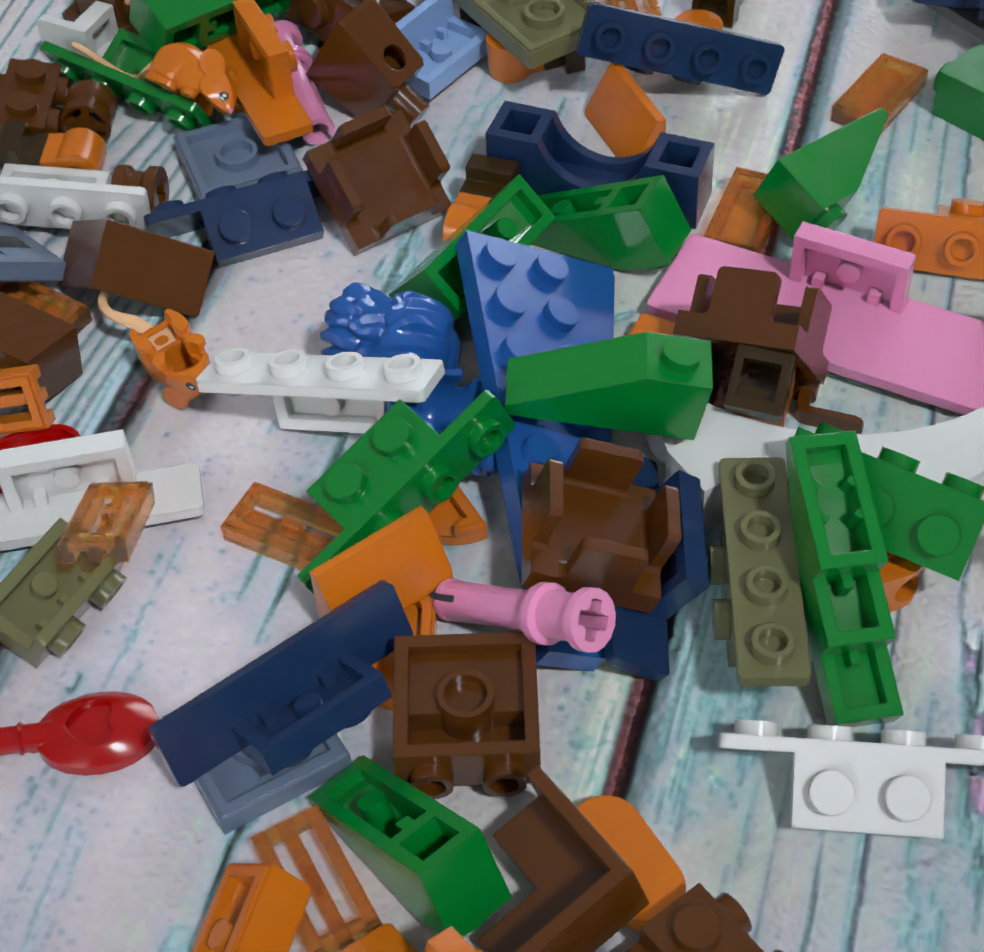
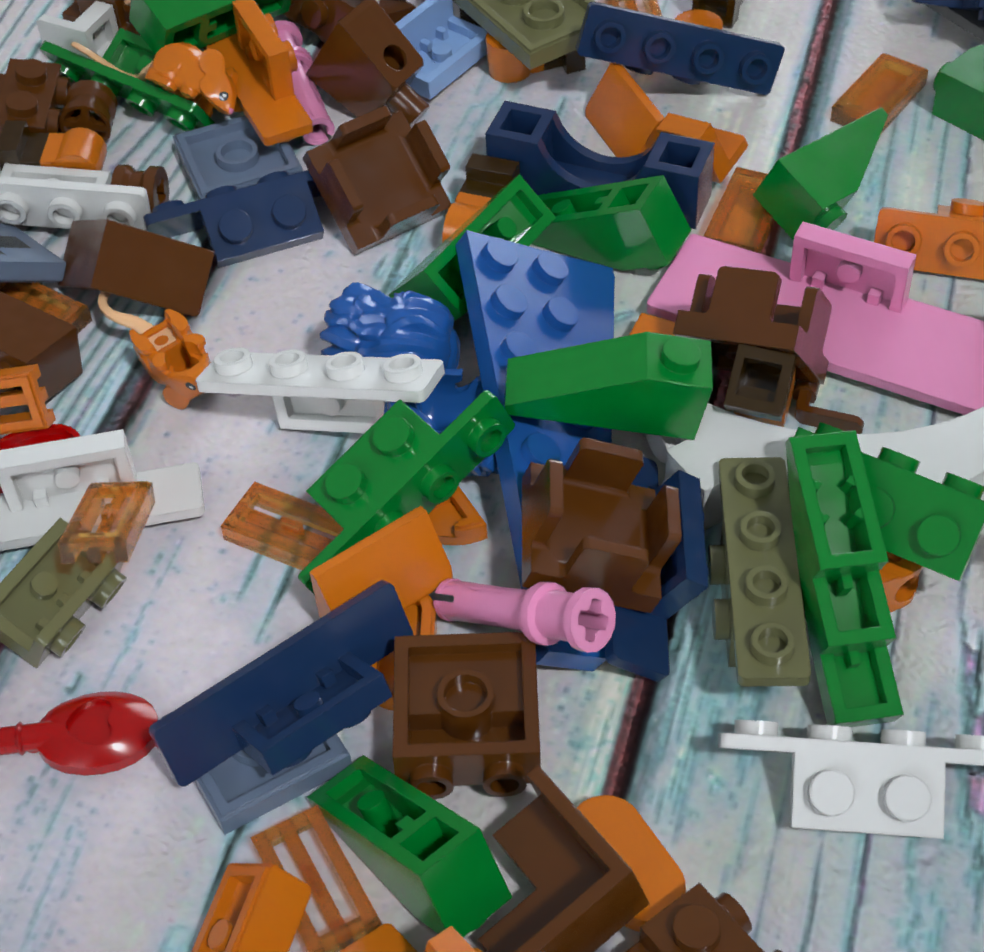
(727, 148): none -> orange bracket

